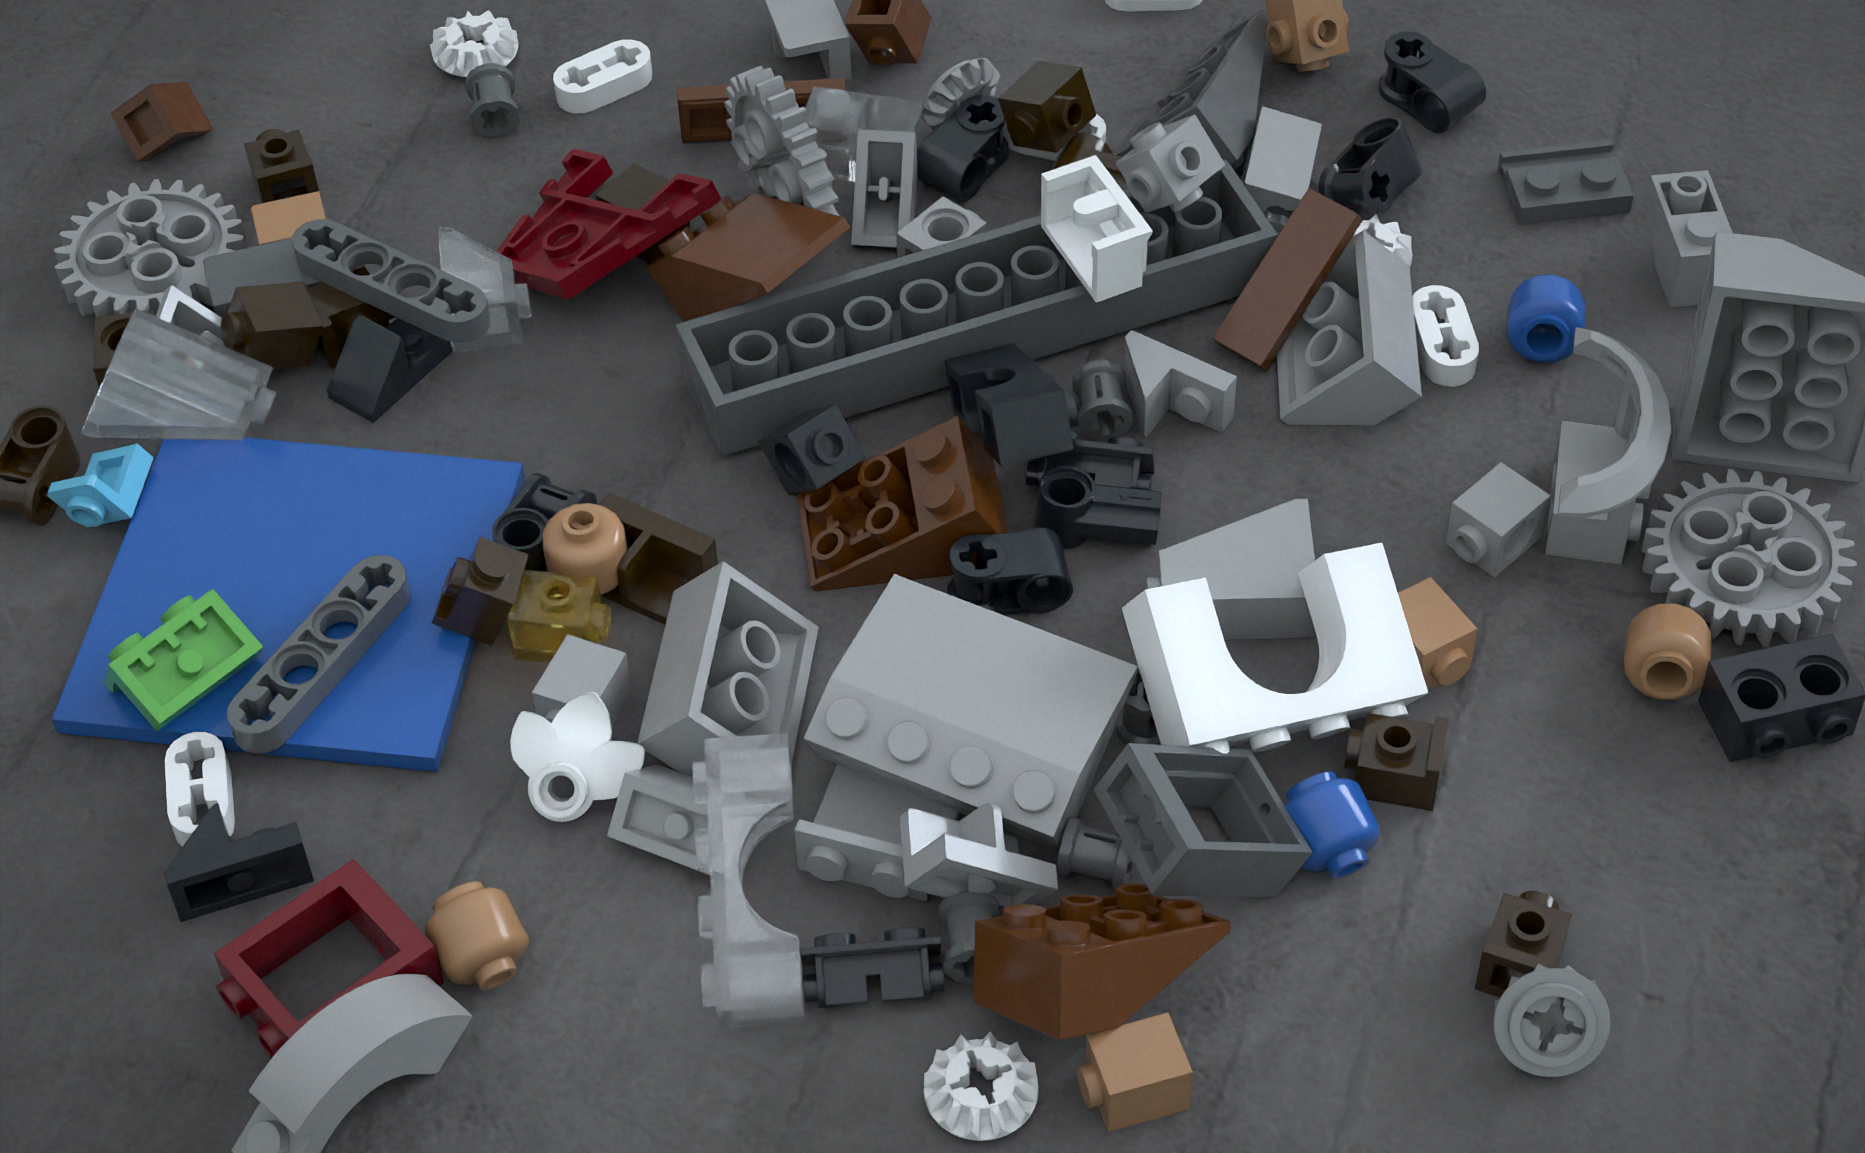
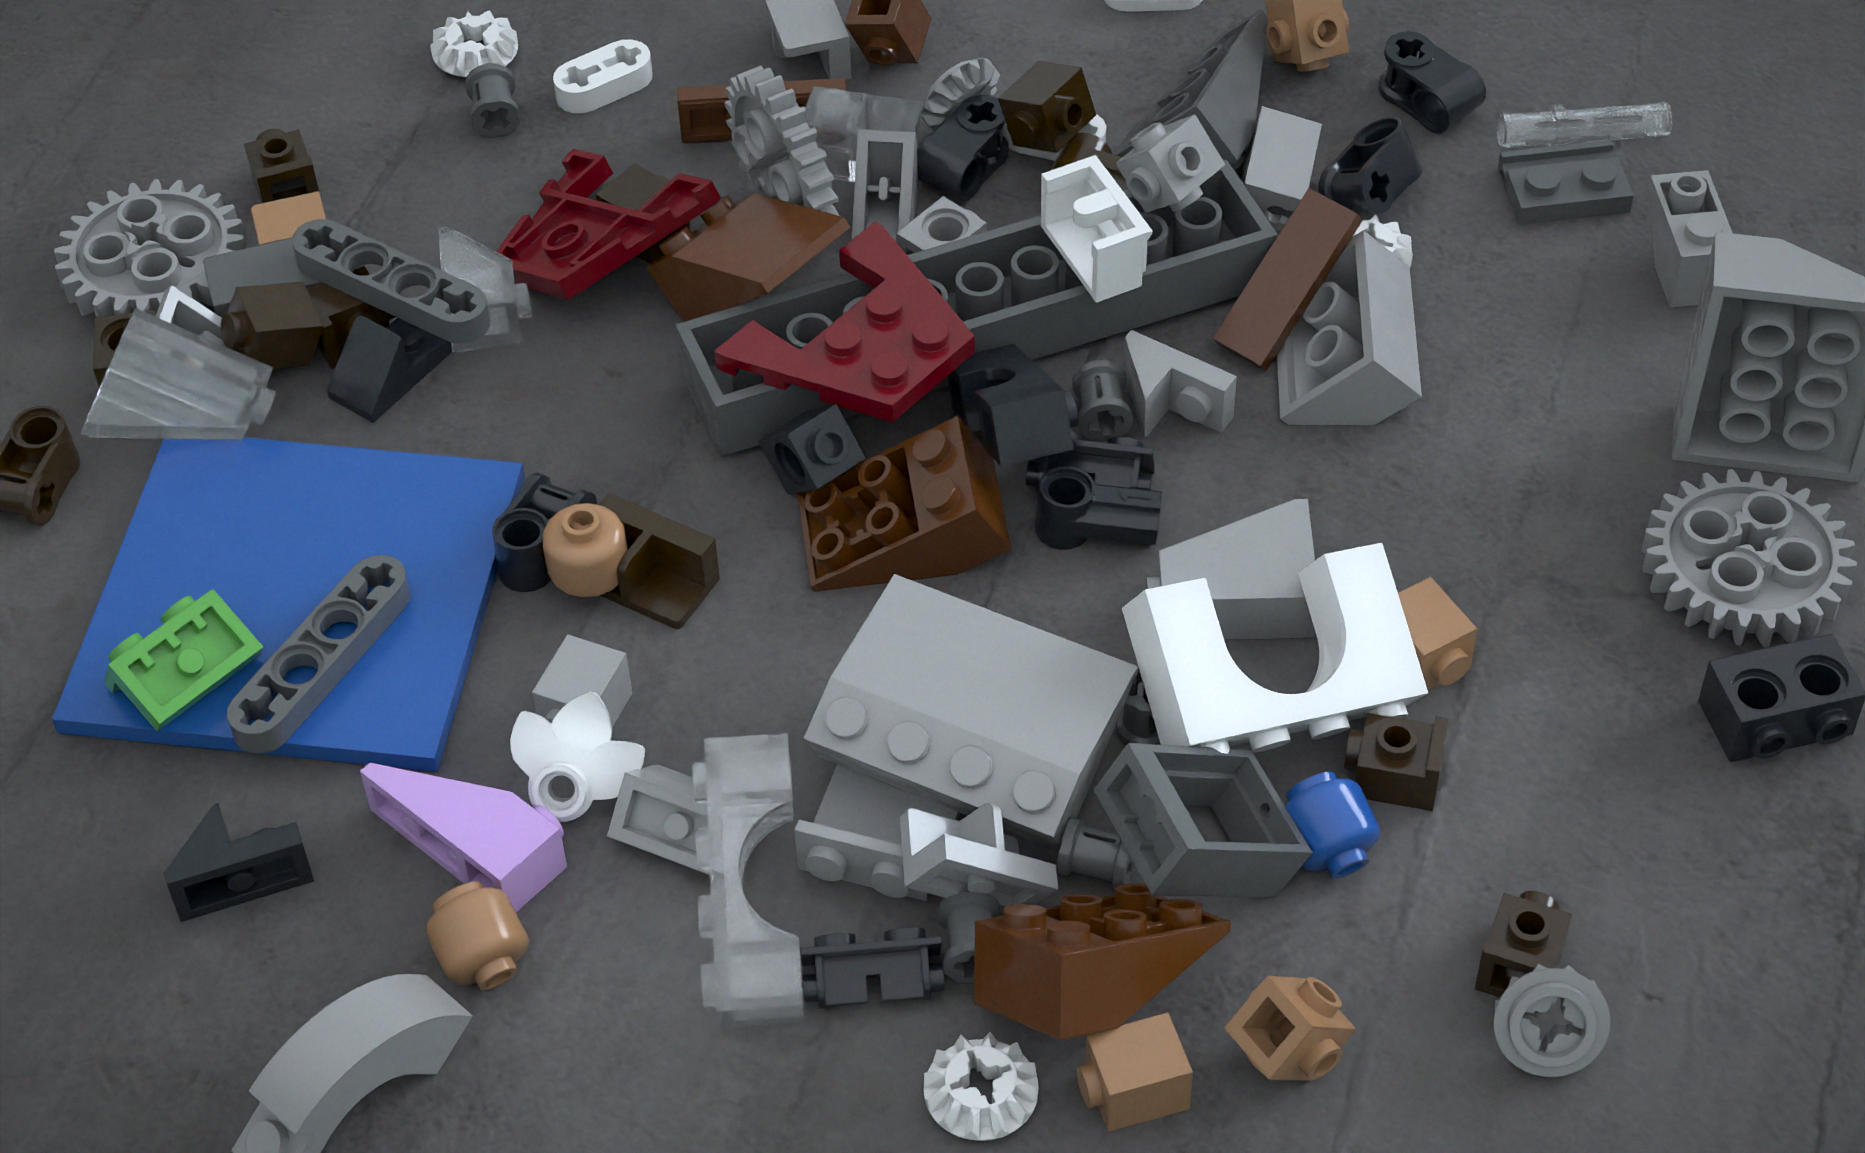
(107, 489): medium azure bracket -> none
(160, 118): reddish brown panel -> none
(185, 793): white beam -> none
(301, 922): dark red window -> none
(471, 829): none -> lavender slope
(480, 591): dark brown brick -> none
(552, 607): clear yellow brick -> none
(726, 668): light grey slope -> none
(875, 354): none -> dark red wing
(1013, 570): black piece -> none
(1291, 1028): none -> medium nougat brick
(1454, 333): white beam -> none
(1497, 519): light grey brick -> none
(1544, 318): blue head -> none
(1565, 126): none -> clear pin
(1605, 467): light grey piece -> none
(1667, 651): medium nougat head -> none

